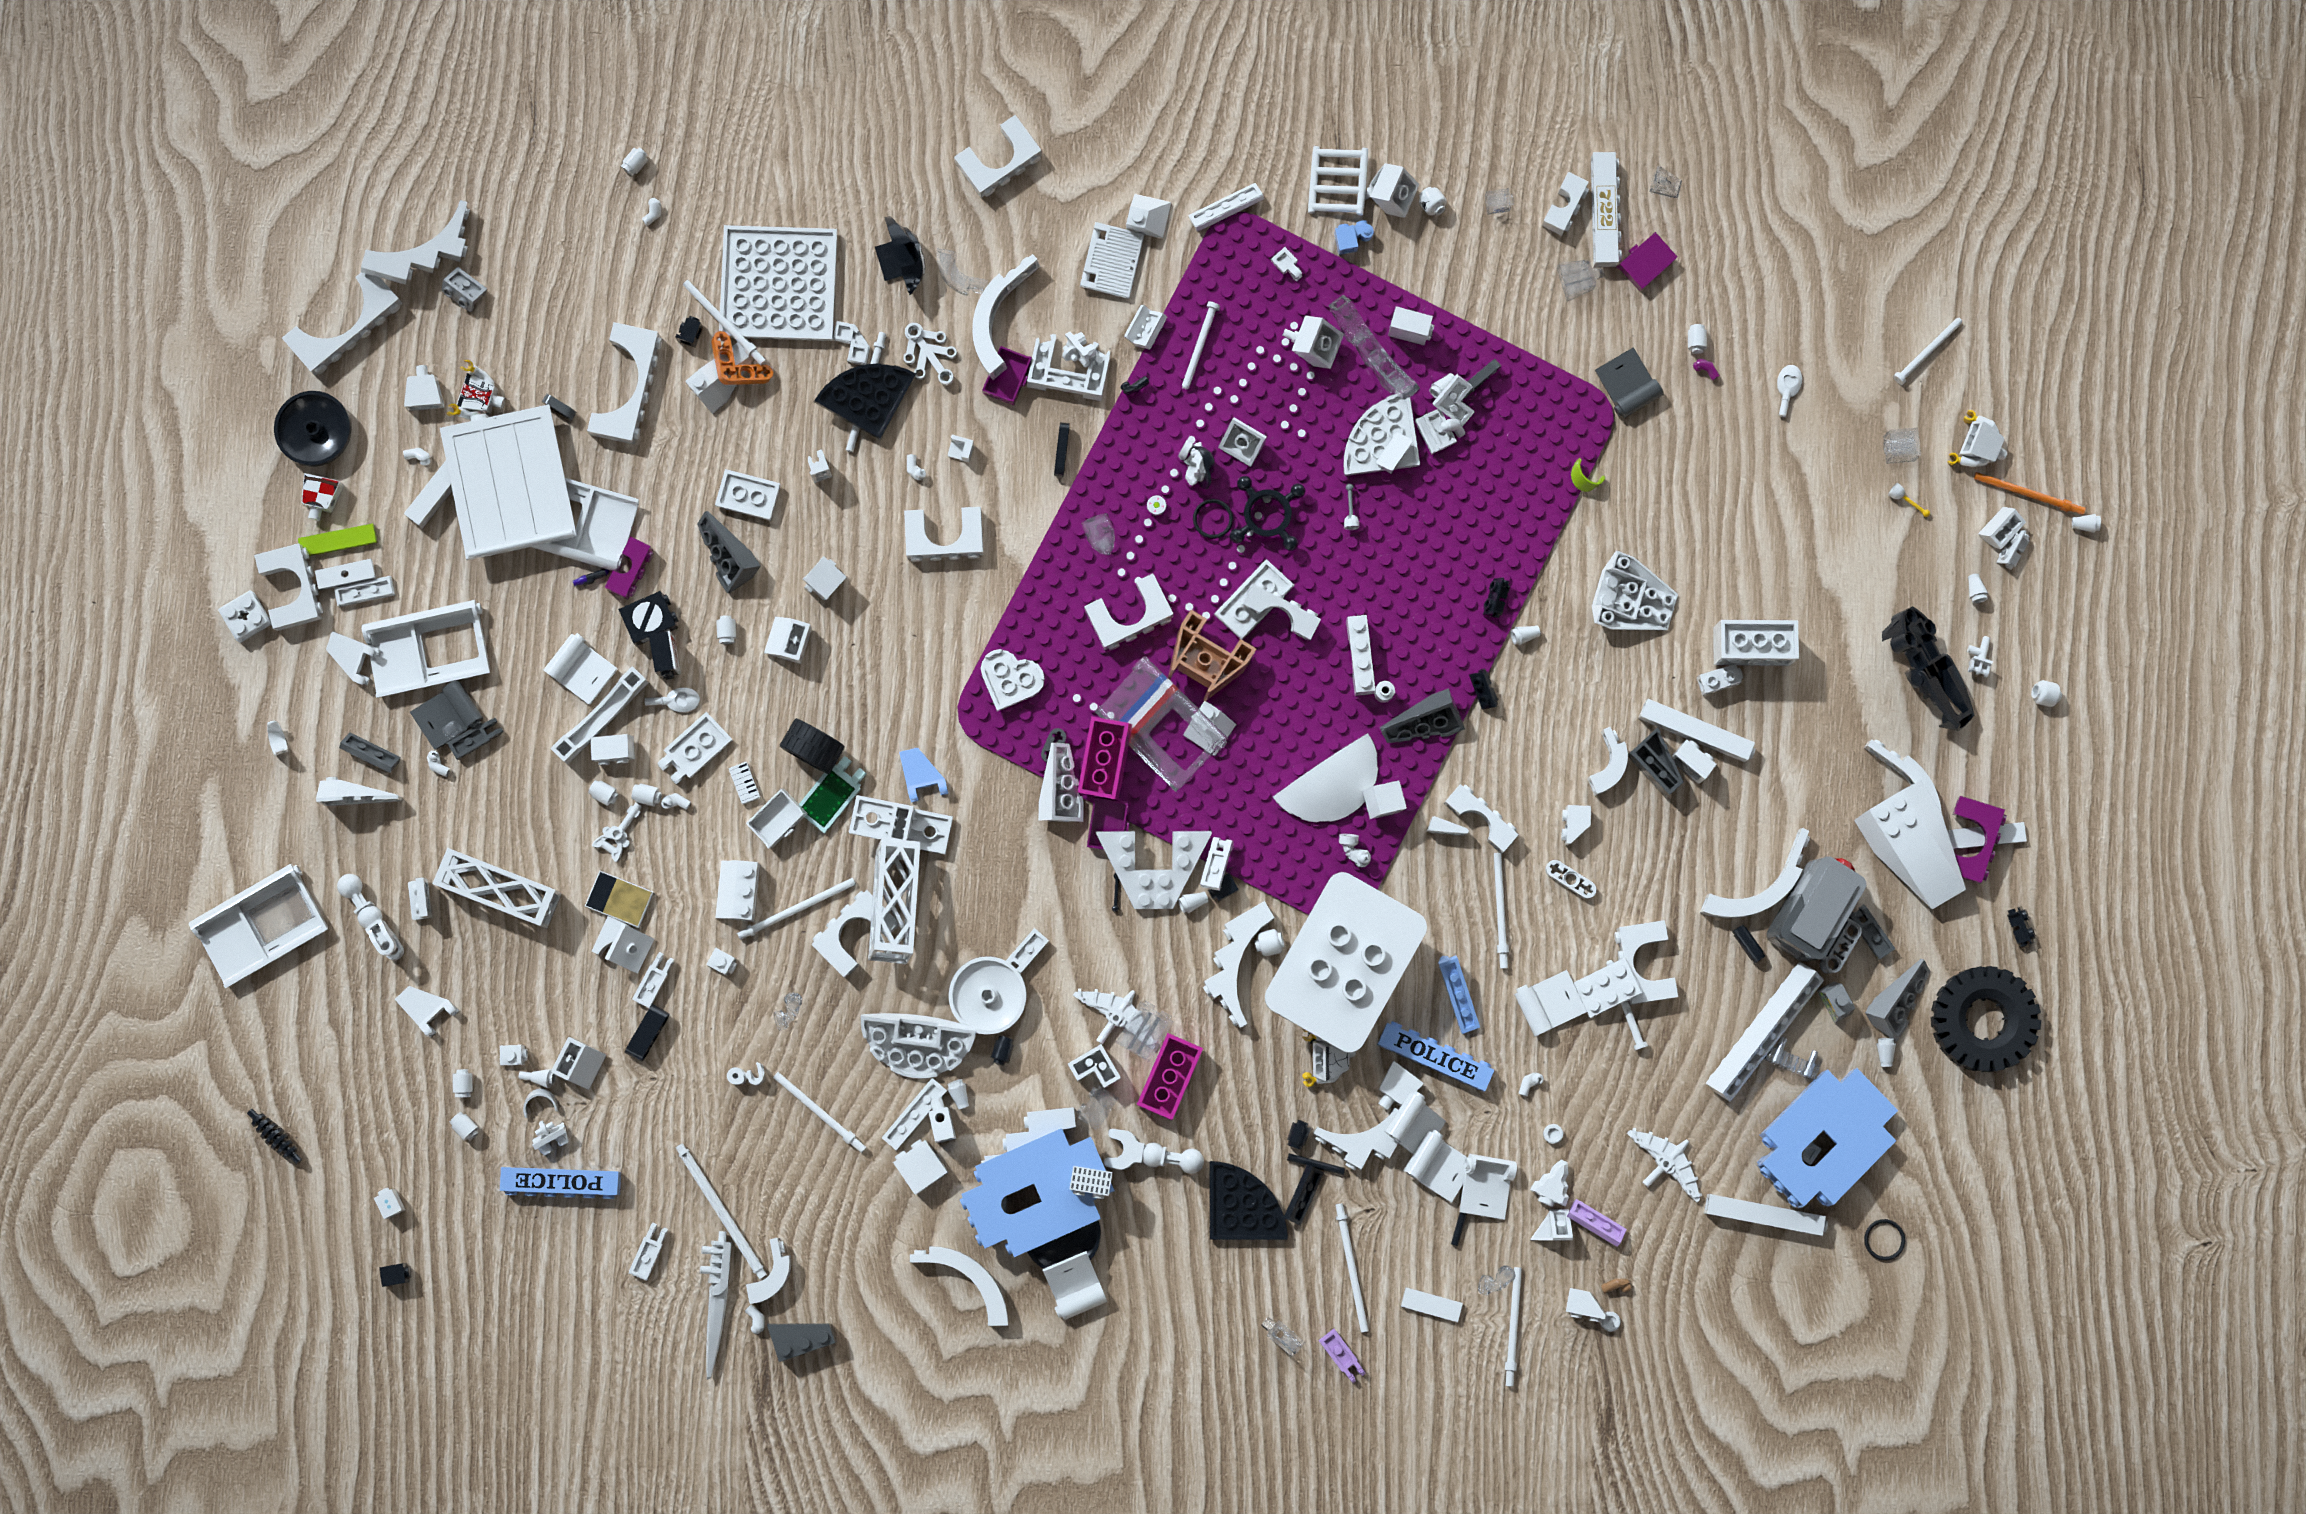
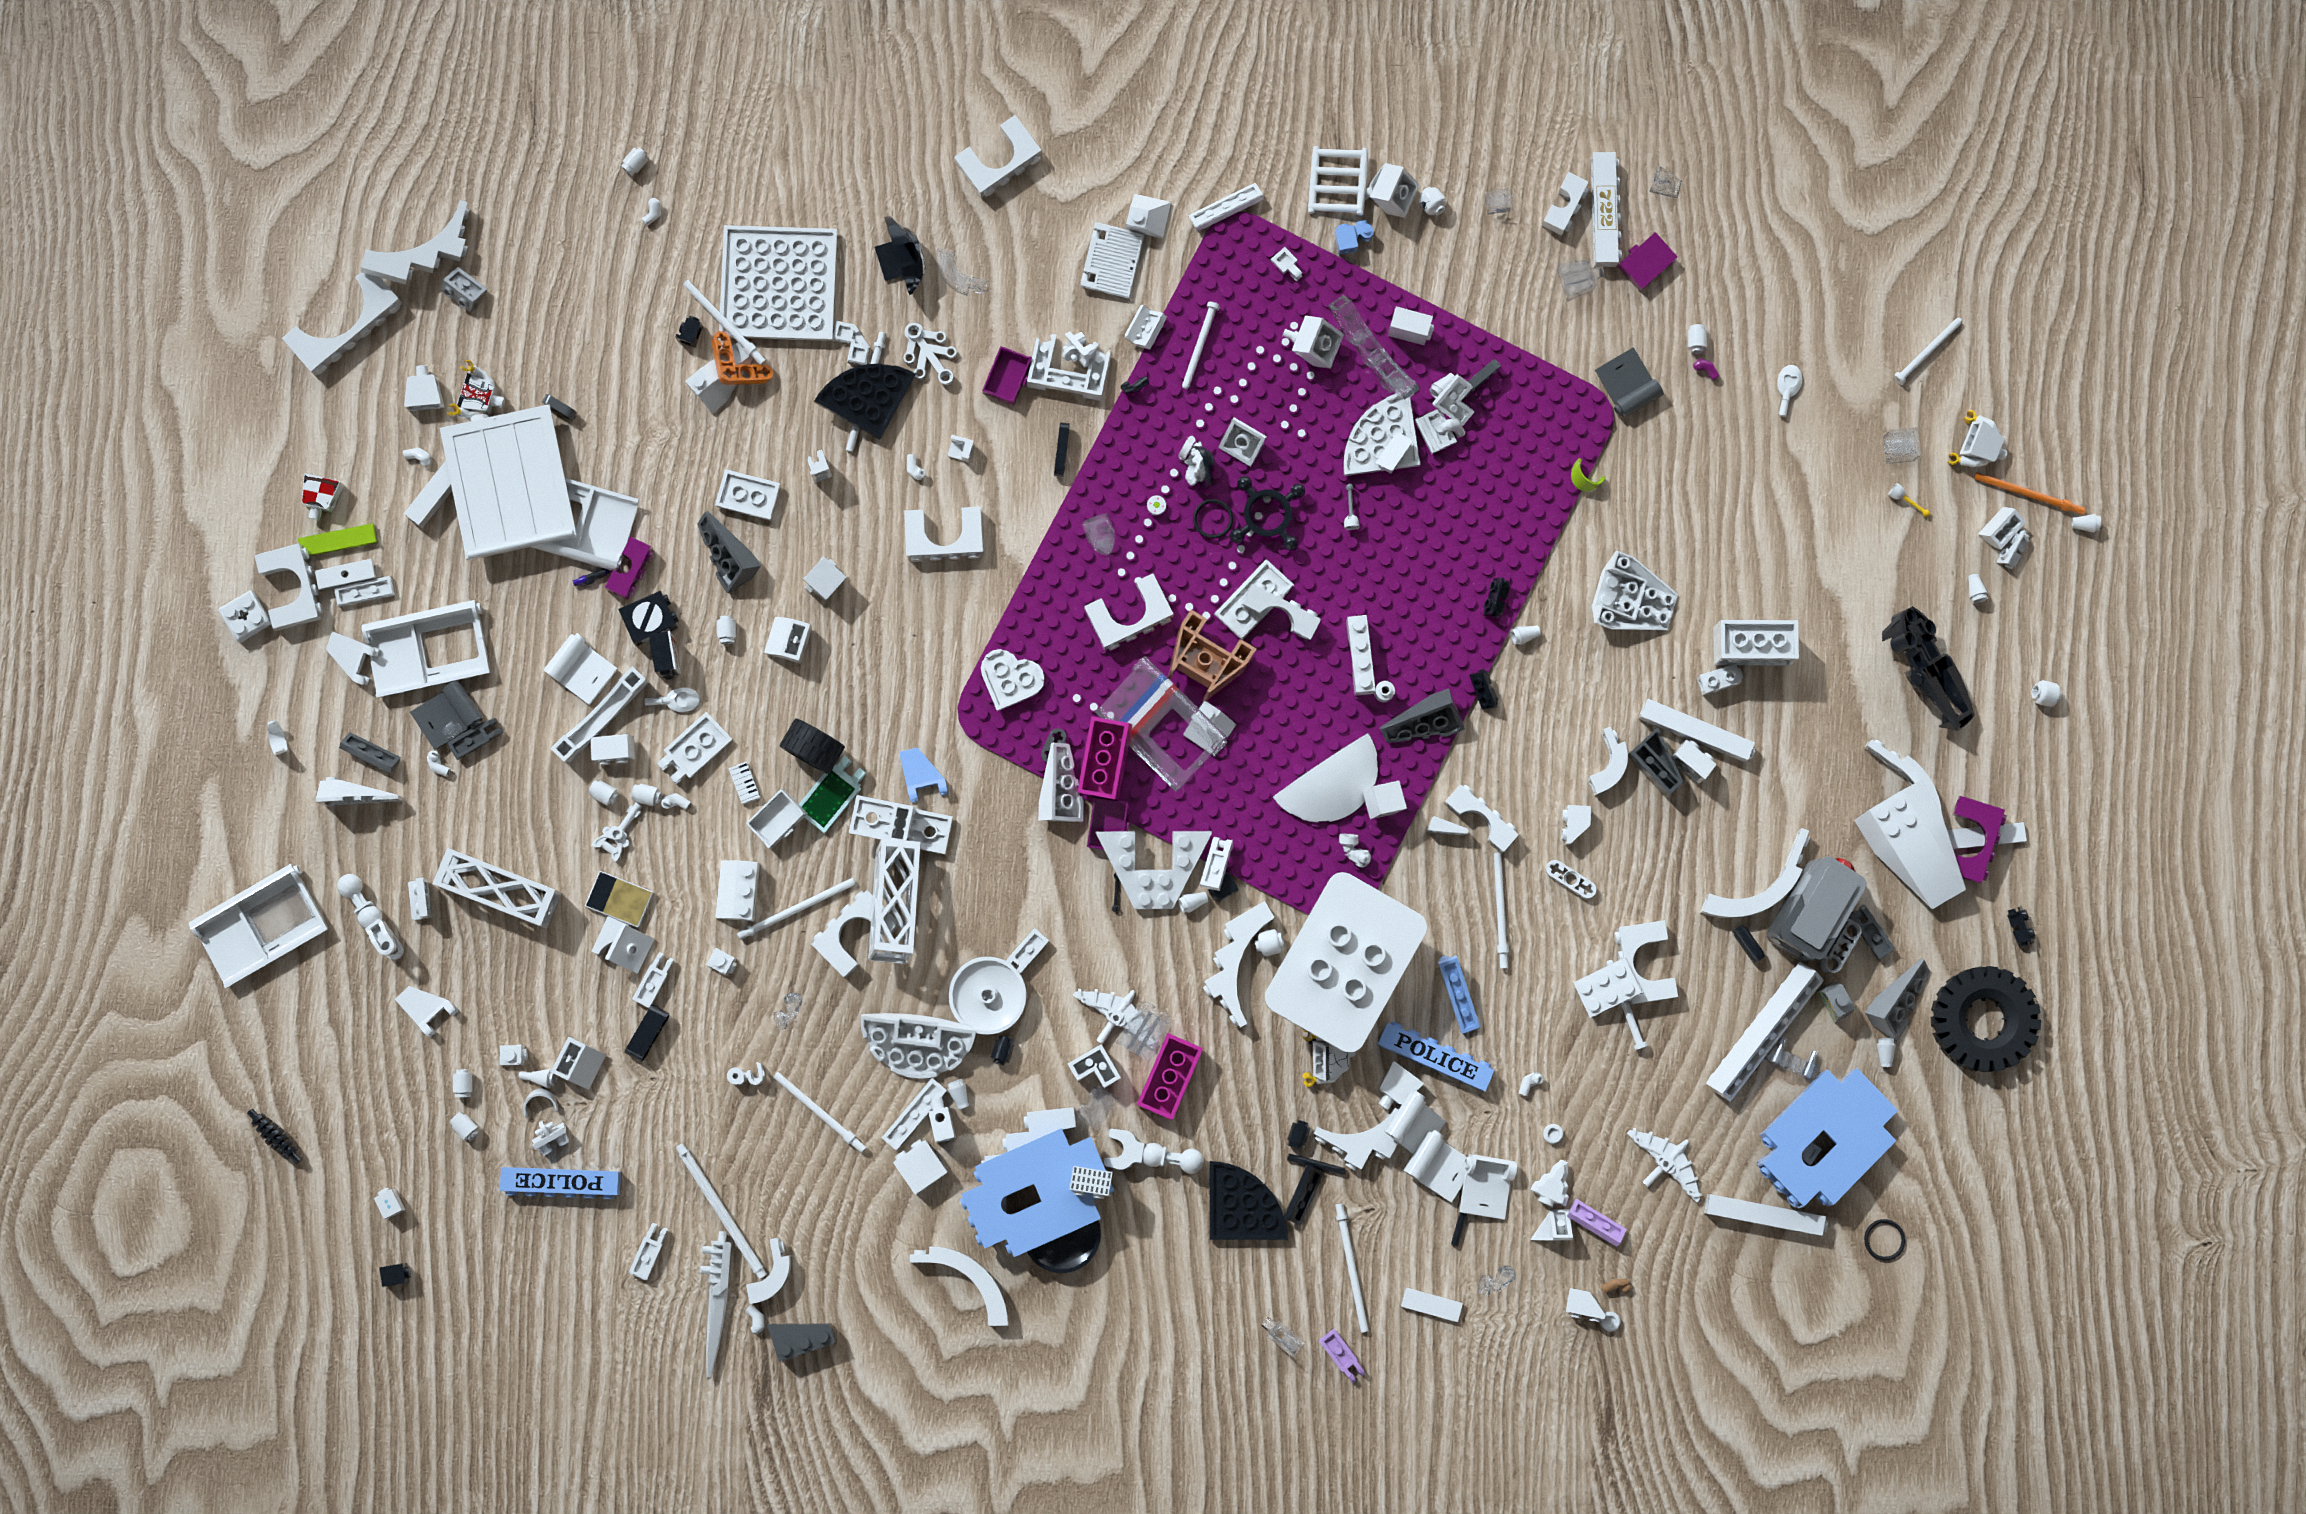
(312, 428): black dish -> none
(624, 422): white arch -> none
(986, 311): white arch -> none
(1074, 1286): white door -> none
(1510, 1365): white bar -> none
(1550, 1003): white door -> none
(1979, 663): white arm -> none

